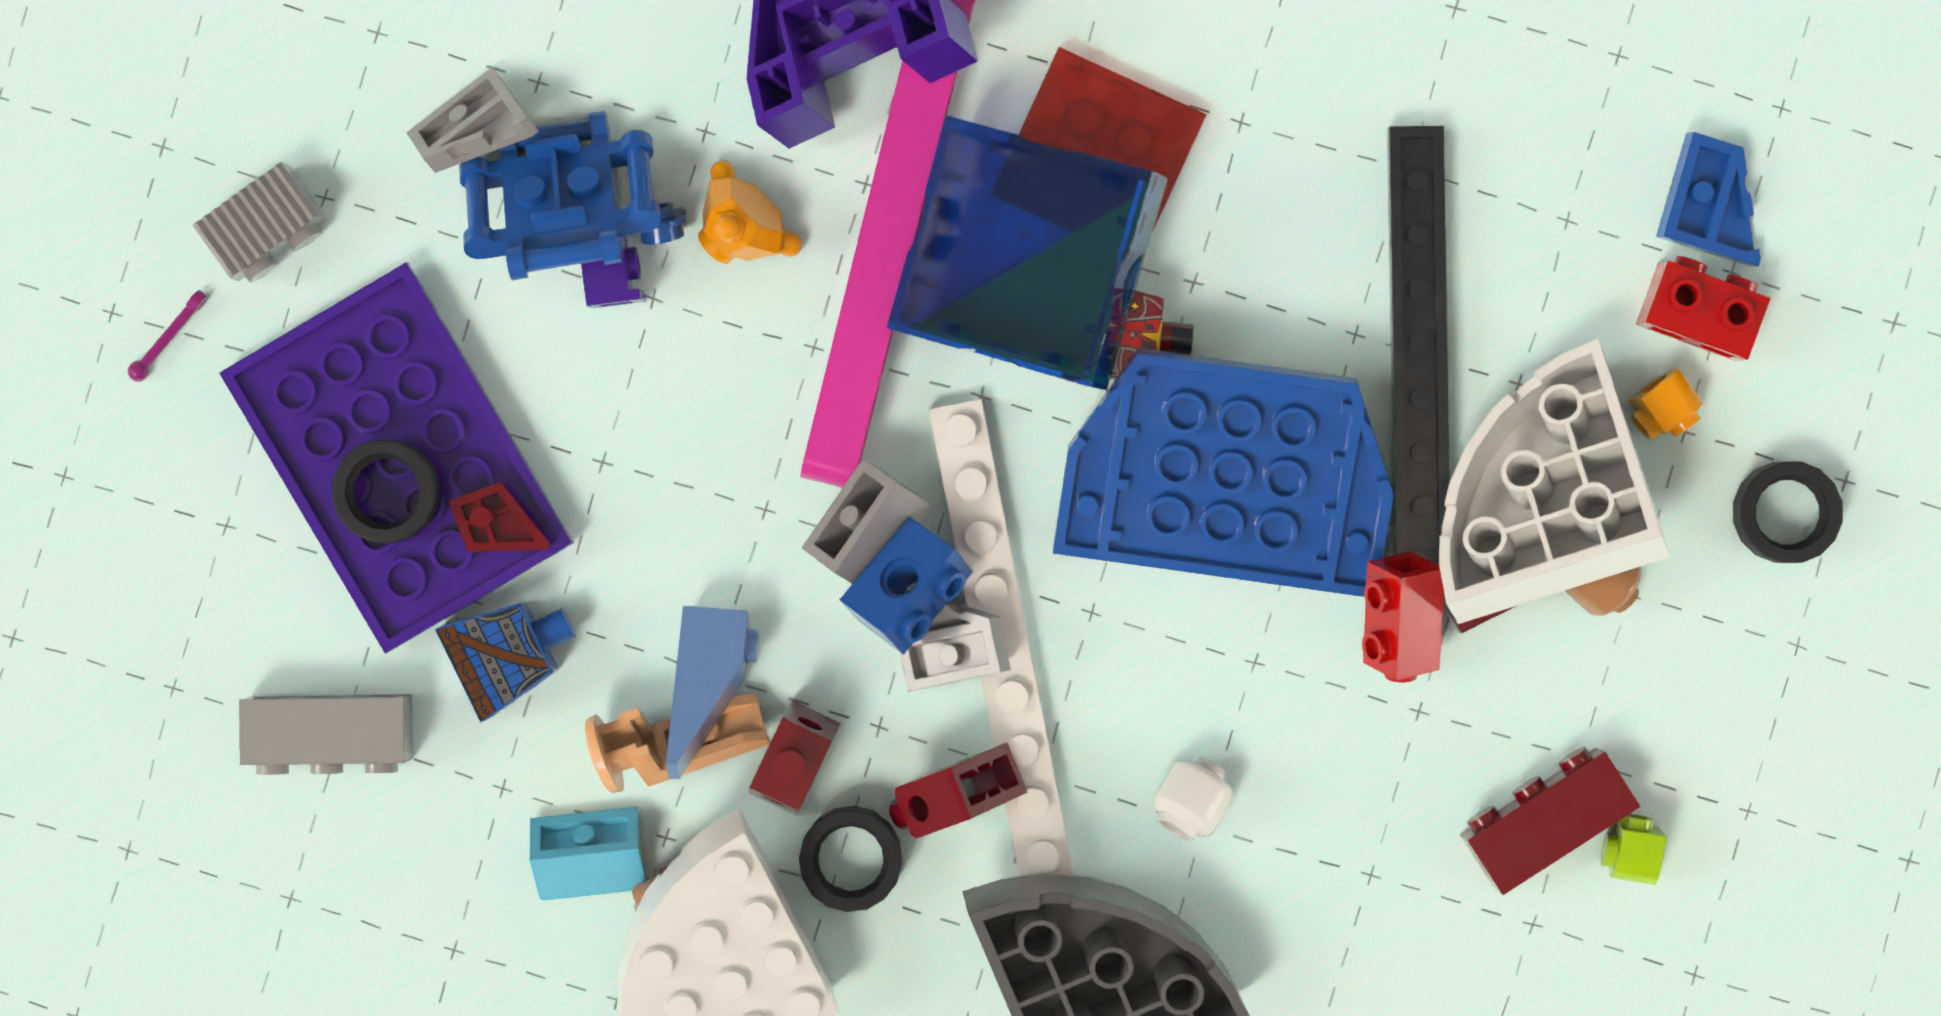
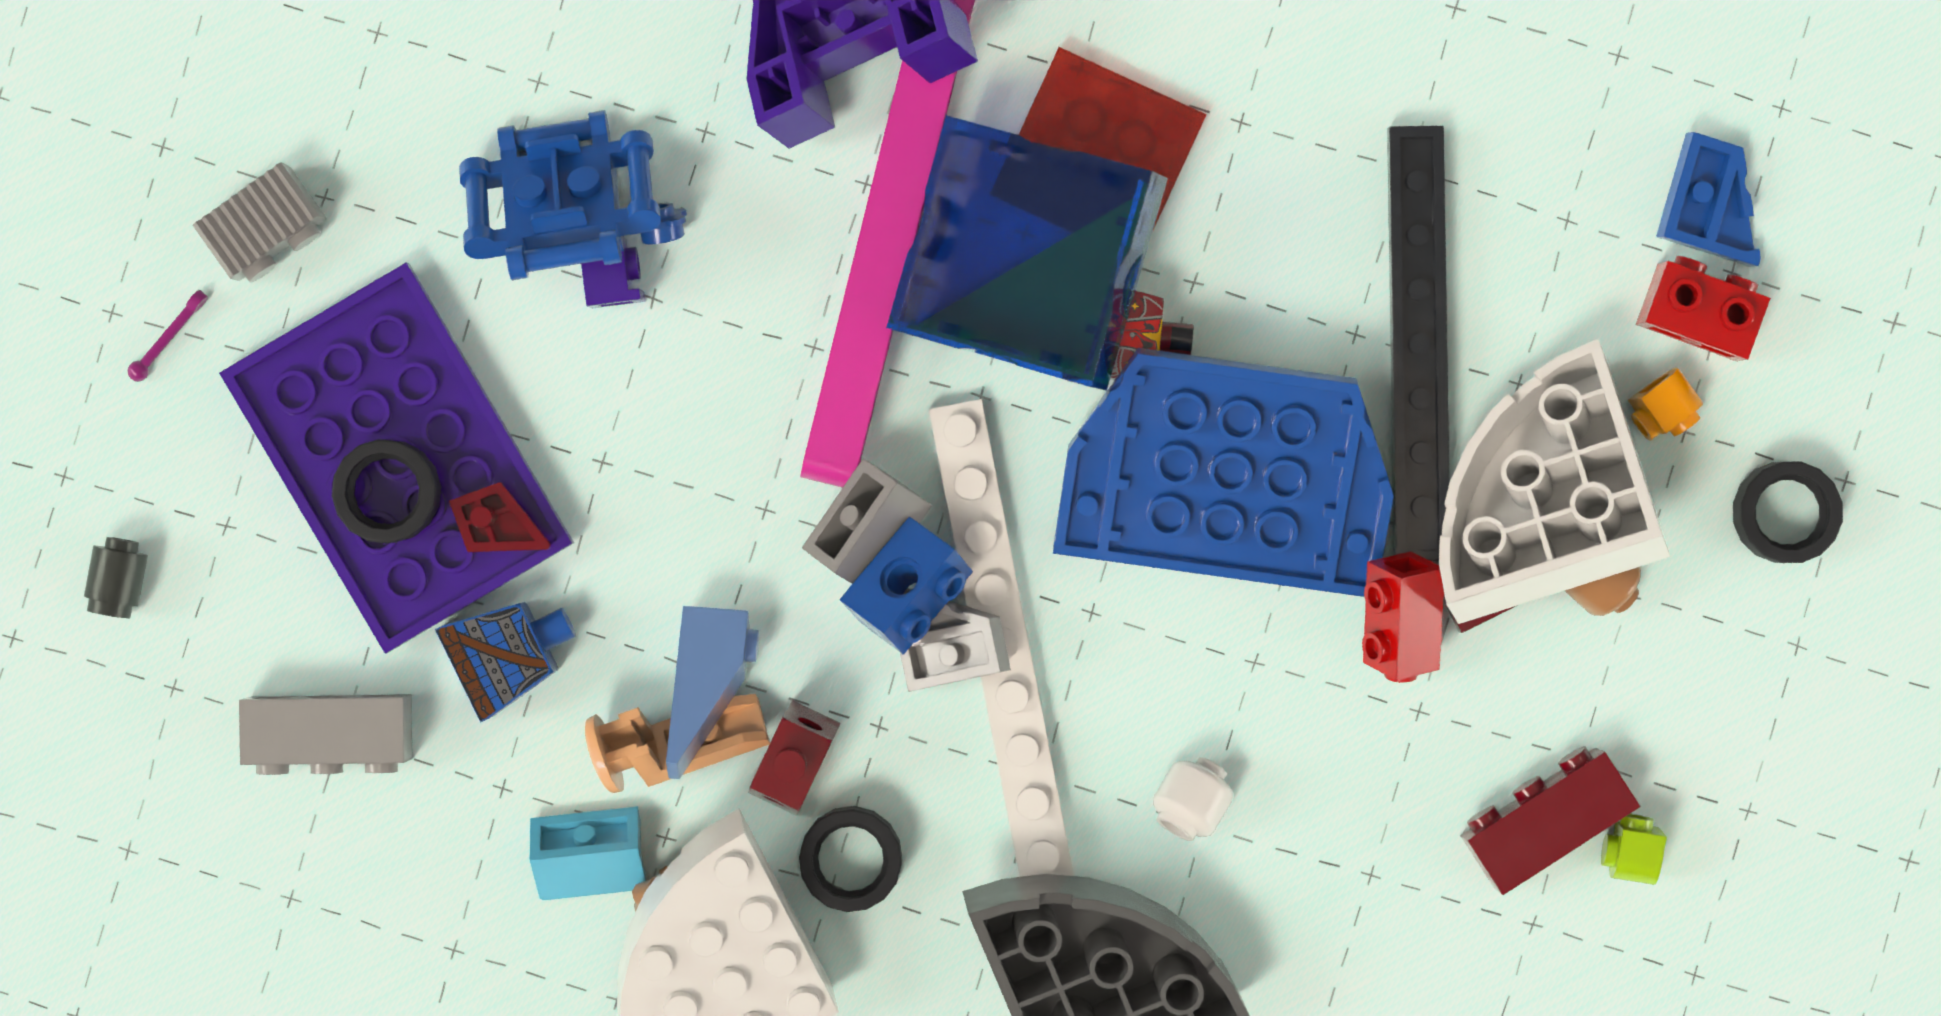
(115, 578): none -> pearl dark grey brick
(472, 124): light grey wing -> none
(742, 220): light orange rock -> none
(940, 799): dark red torso -> none

